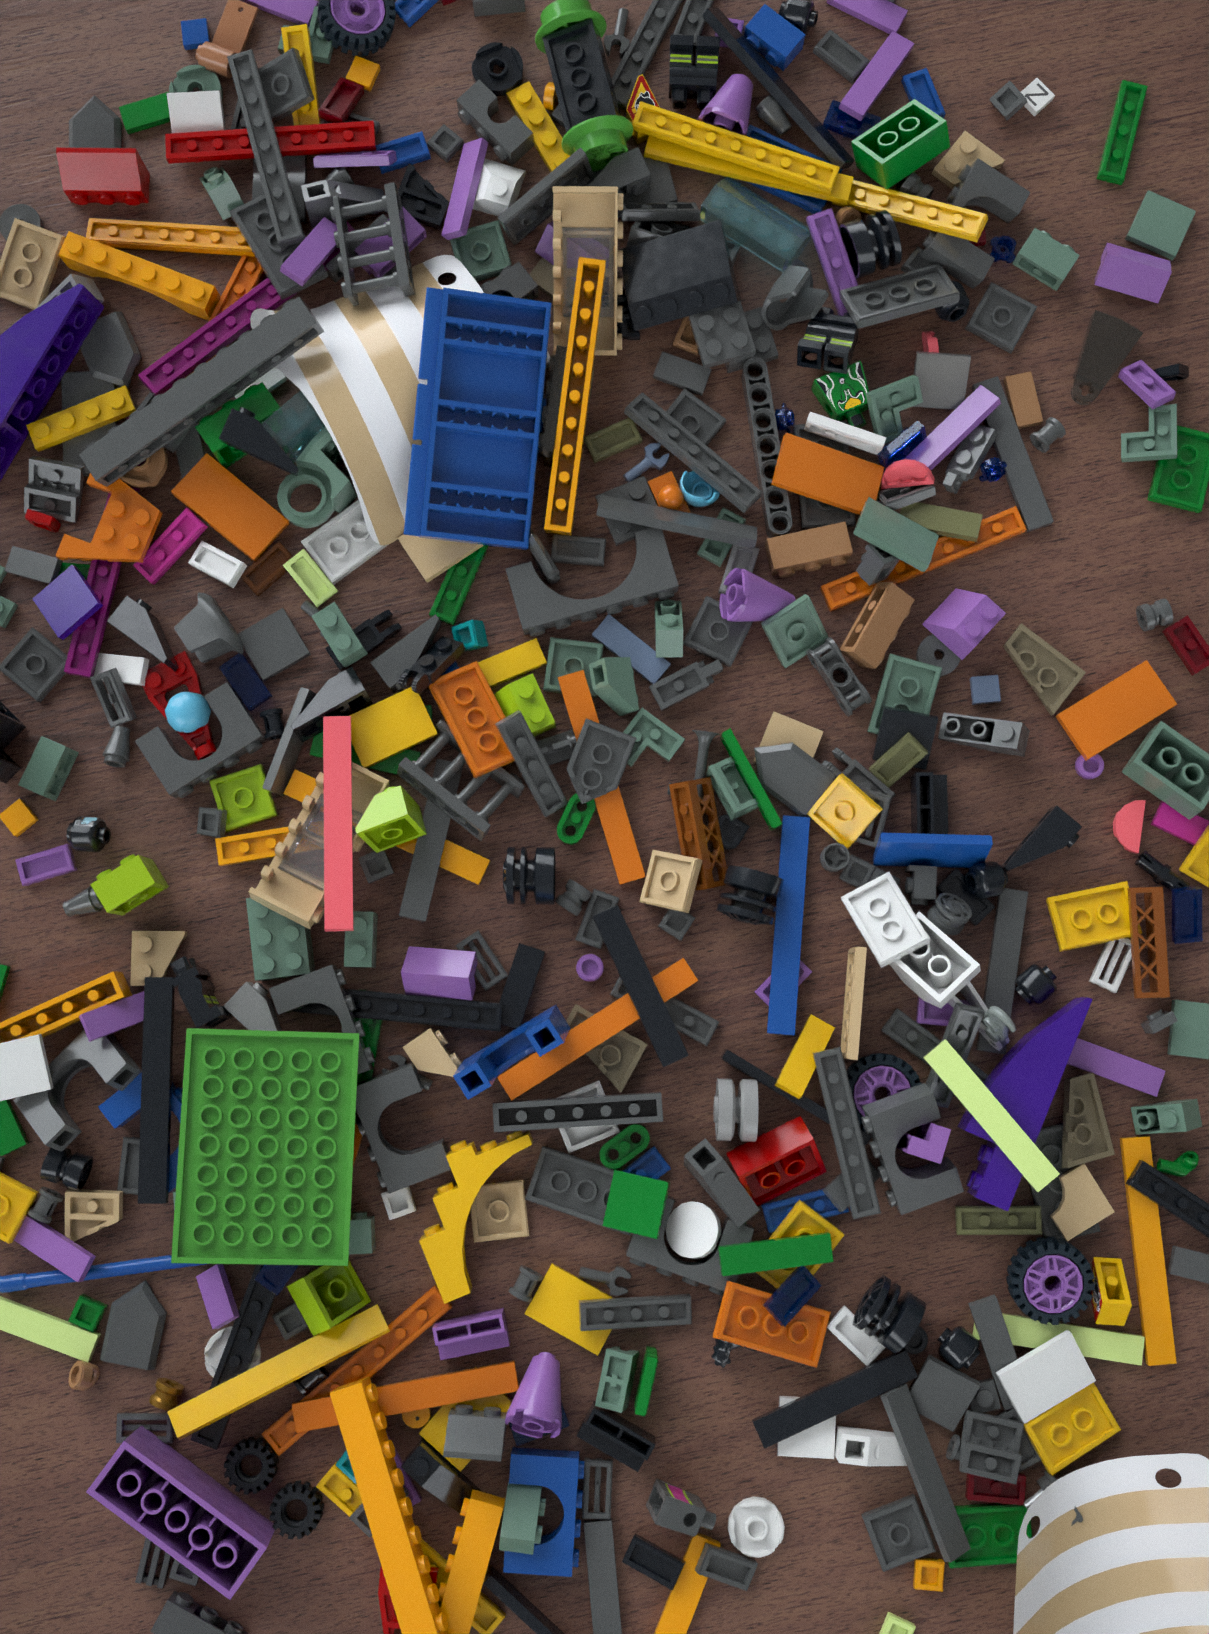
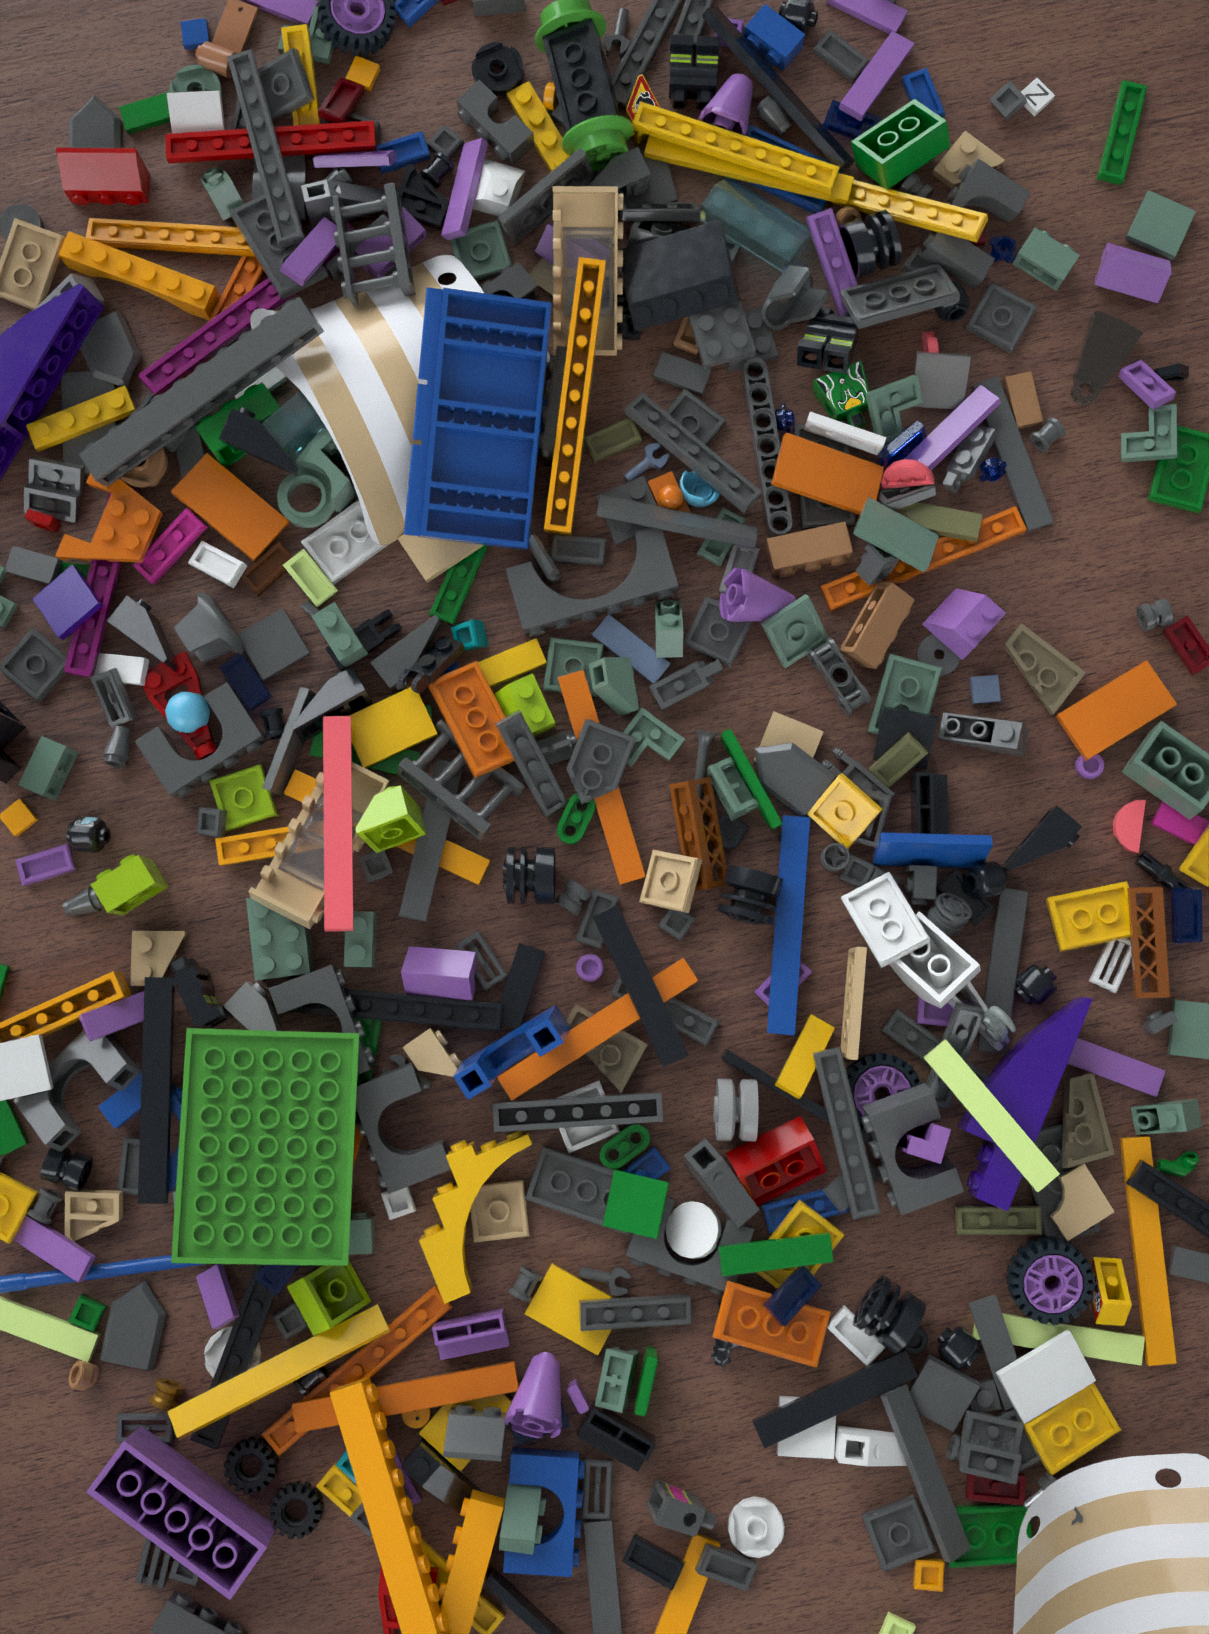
(437, 169): none -> black bush
(578, 1396): none -> medium lavender tile

